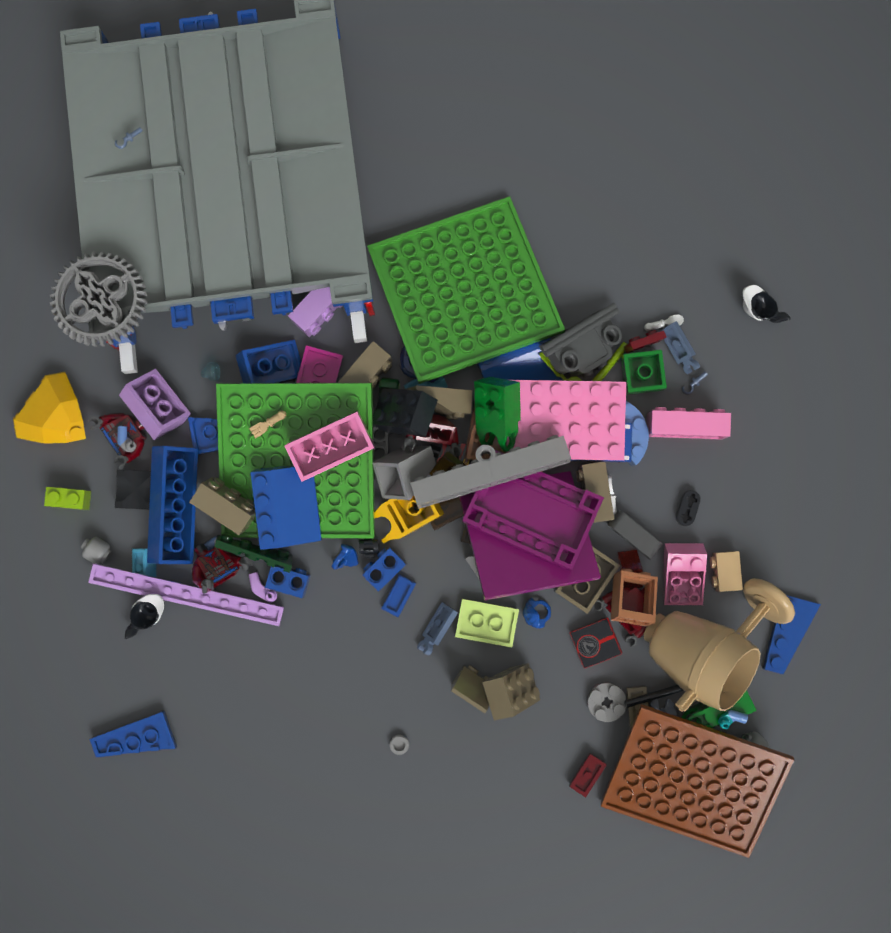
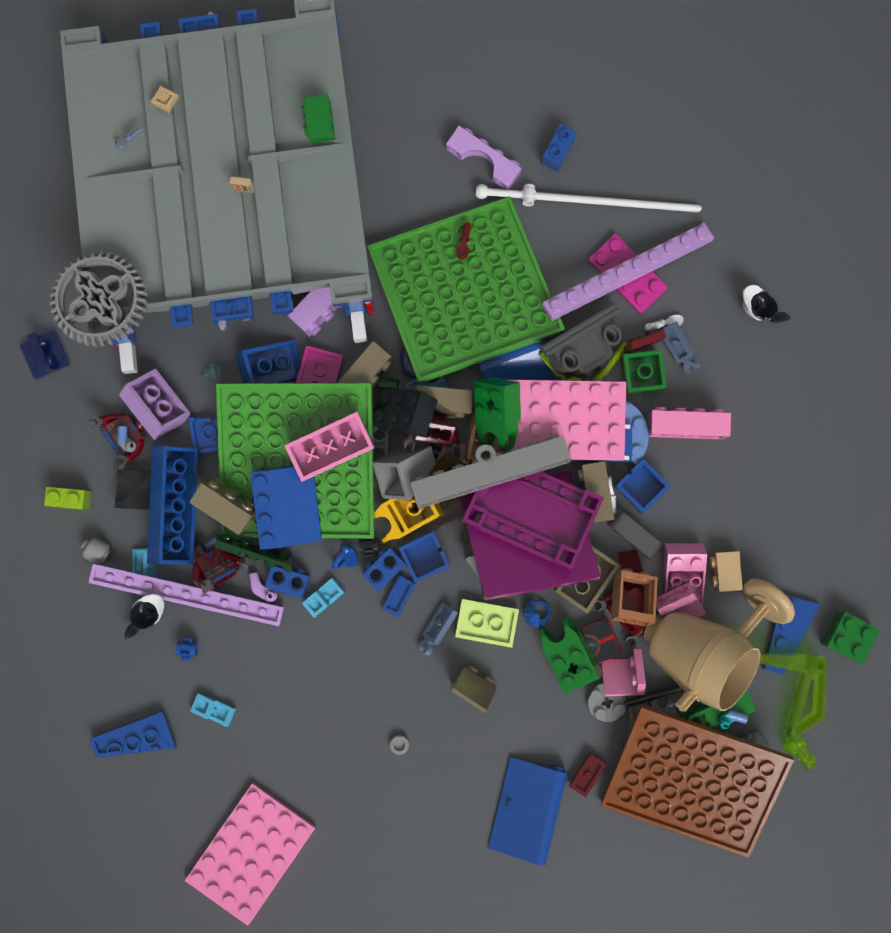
(44, 354): none -> clear blue bracket
(51, 413): yellow brick -> none
(164, 99): none -> tan tile
(187, 648): none -> blue gear
(213, 709): none -> medium azure slope
(241, 184): none -> tan tile
(250, 853): none -> bright pink plate
(261, 427): tan piece -> none
(319, 118): none -> green brick
(323, 597): none -> medium azure slope
(424, 557): none -> blue piece
(463, 249): none -> dark red piece
(465, 144): none -> lavender arch
(511, 691): dark tan brick -> none
(528, 810): none -> blue door
(529, 195): none -> white bar
(558, 147): none -> blue brick
(569, 651): none -> green brick
(624, 676): none -> bright pink bracket
(627, 271): none -> lavender plate
(639, 292): none -> dark pink plate
(642, 486): none -> blue piece
(680, 599): none -> bright pink bracket
(684, 506): black beam -> none
(695, 382): sand blue hand -> none
(811, 667): none -> clear neon green piece
(850, 637): none -> green brick

